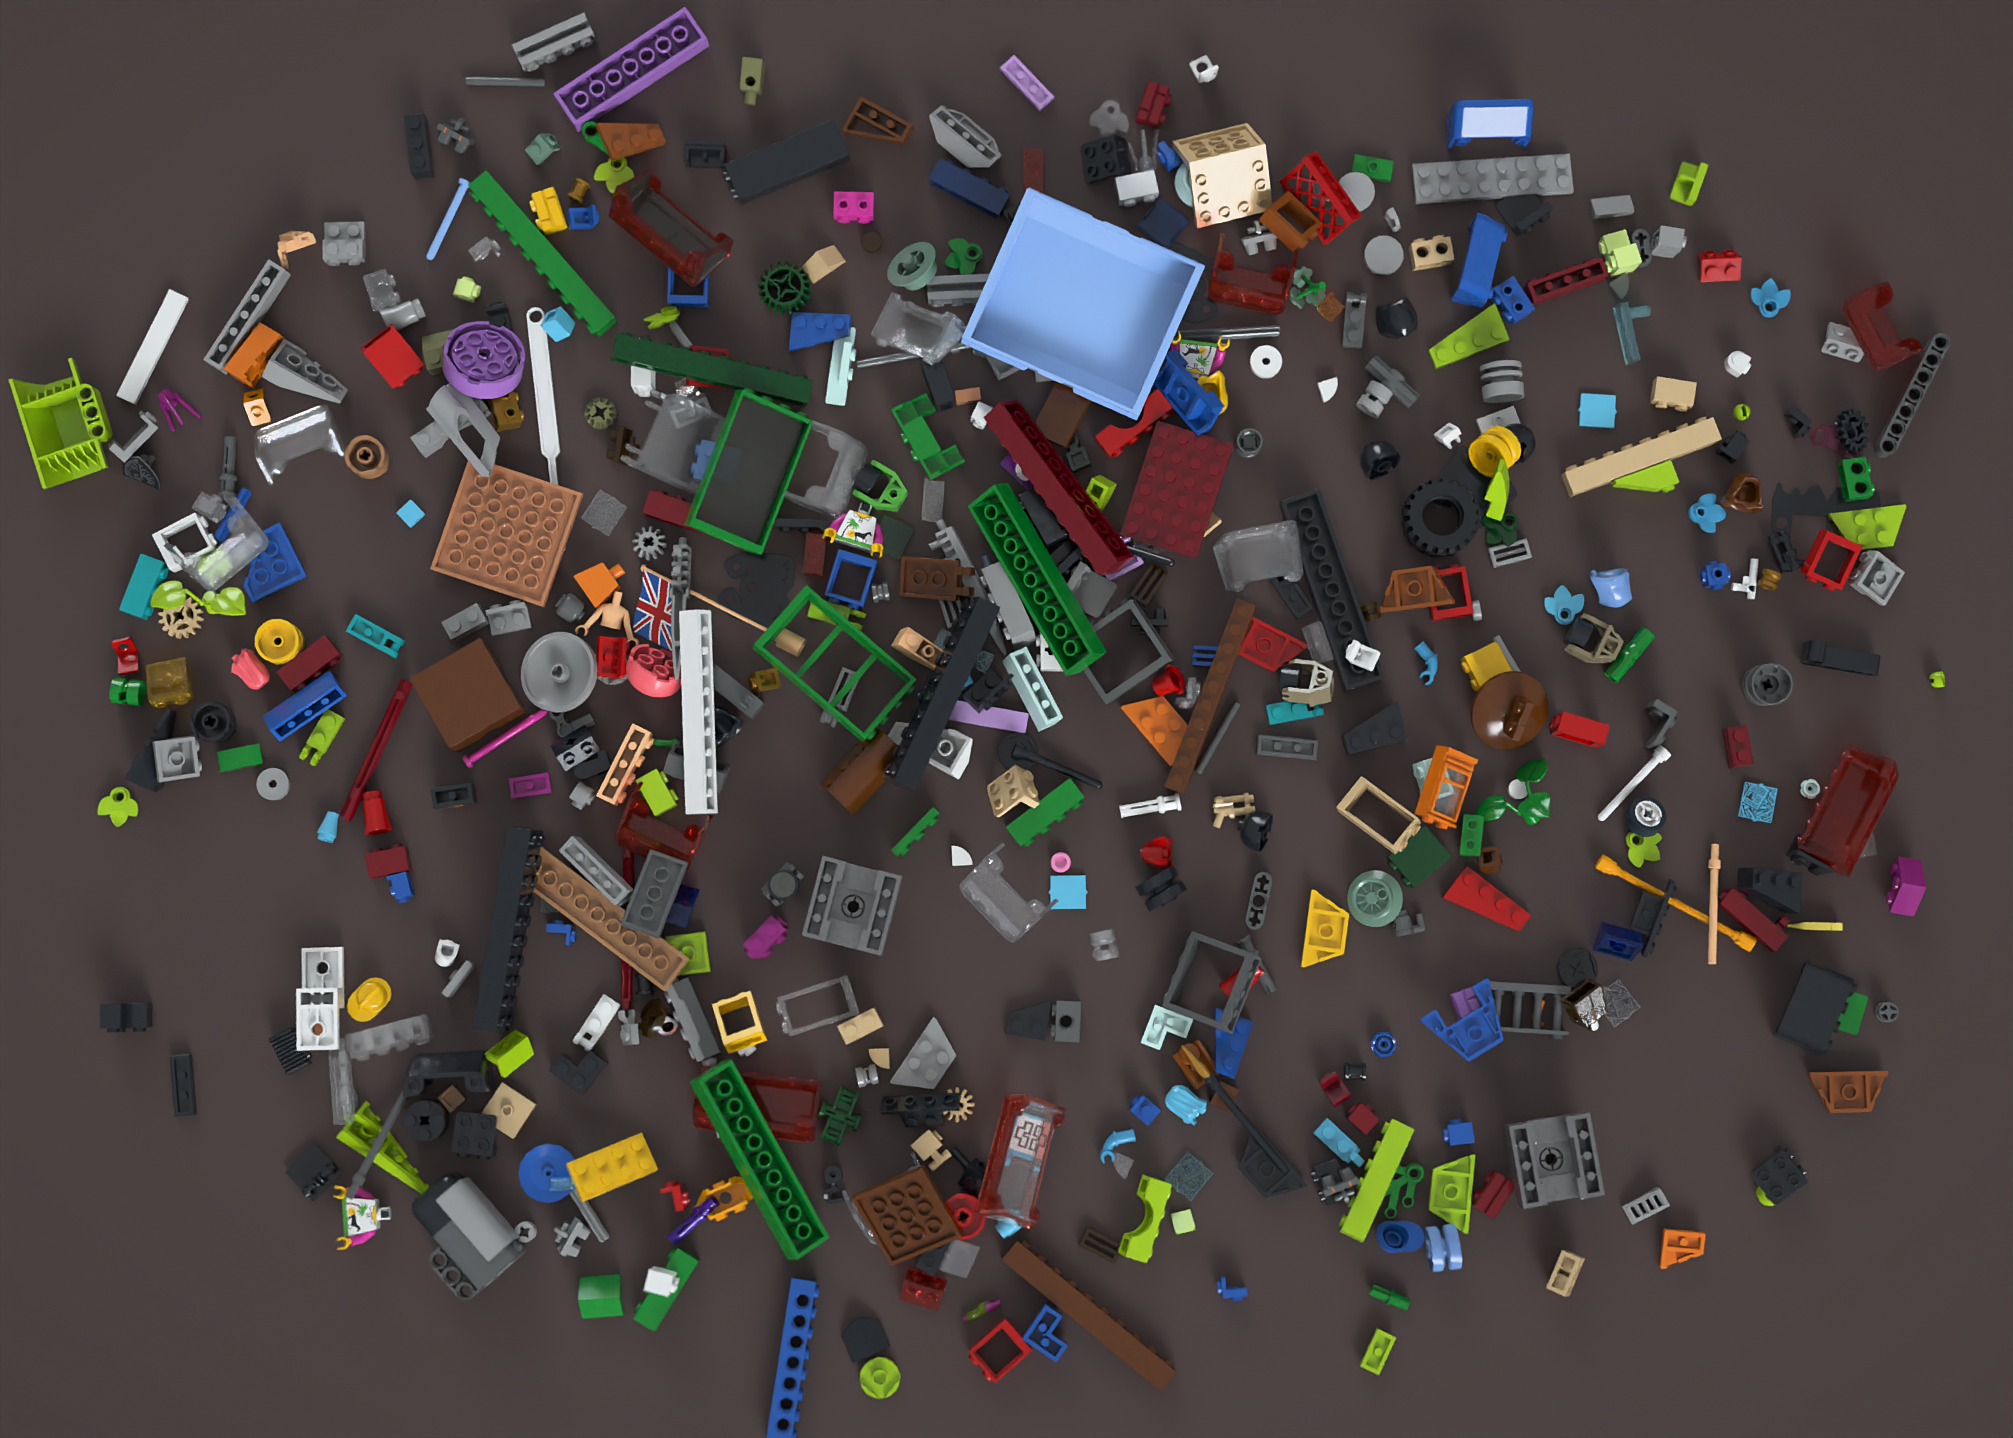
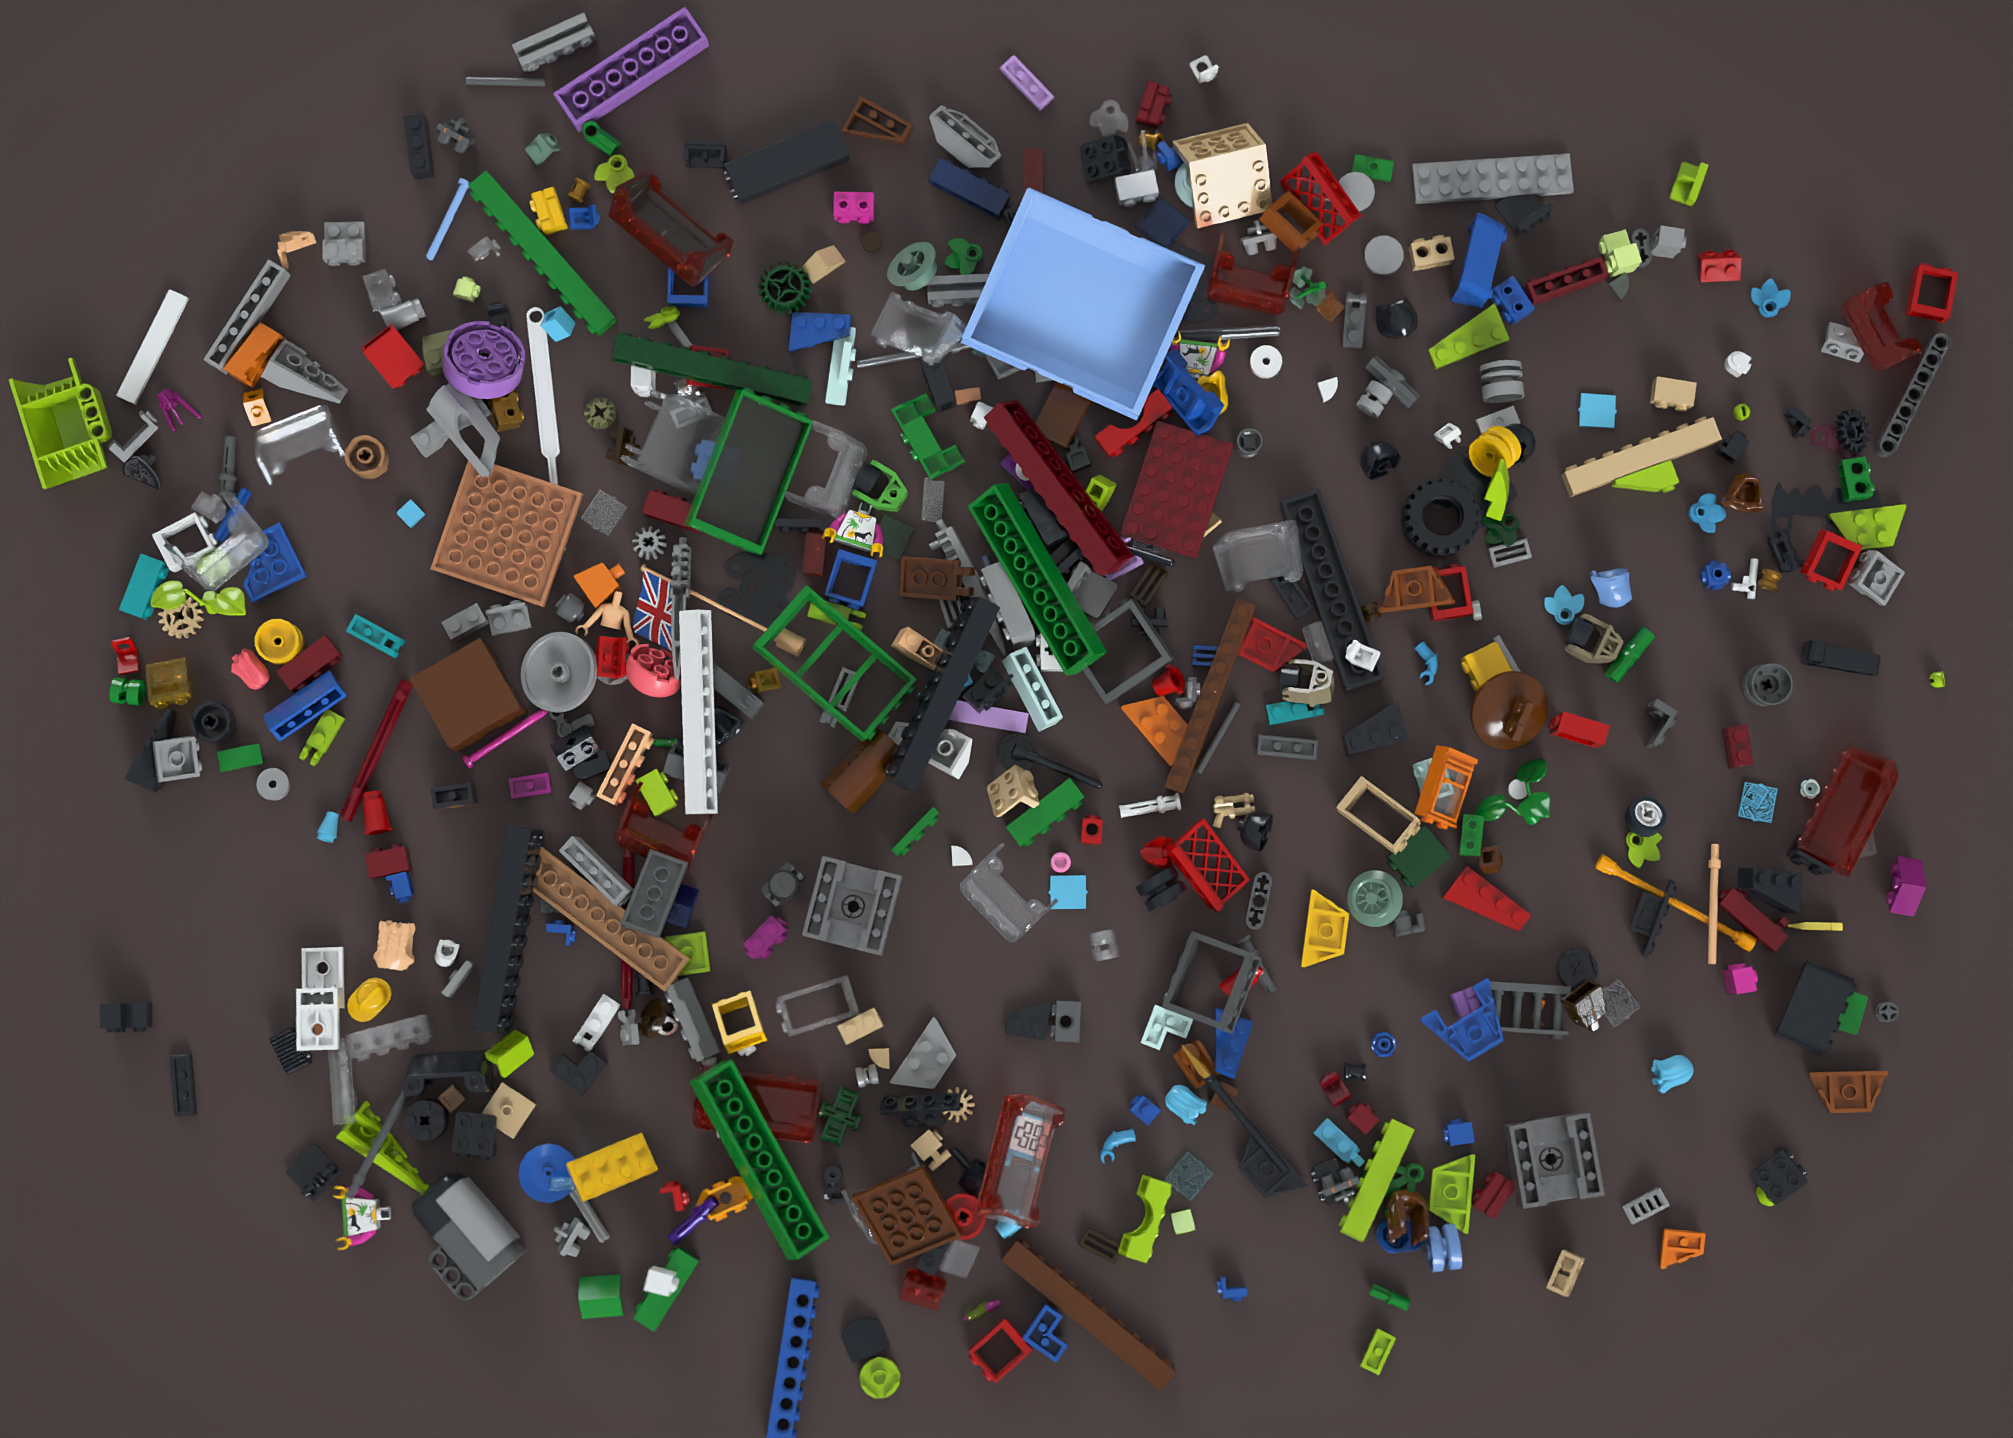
(118, 809): lime plate -> none
(394, 945): none -> light nougat piece
(528, 1229): light grey wheel -> none
(629, 138): dark orange wing -> none
(752, 70): olive torso -> none
(880, 591): dark grey wheel -> none
(1091, 839): none -> red brick
(1122, 1164): clear tile -> none
(1151, 139): none -> pearl gold bush
(1195, 877): none -> red fence
(1392, 219): light grey tile -> none
(1412, 1205): none -> reddish brown piece
(1490, 120): windscreen -> none
(1611, 207): light grey slope -> none
(1618, 941): clear blue slope -> none
(1624, 316): clear light blue piece -> none
(1660, 755): white piece -> none
(1671, 1072): none -> medium azure piece
(1740, 979): none -> dark pink brick
(1928, 312): none -> red window

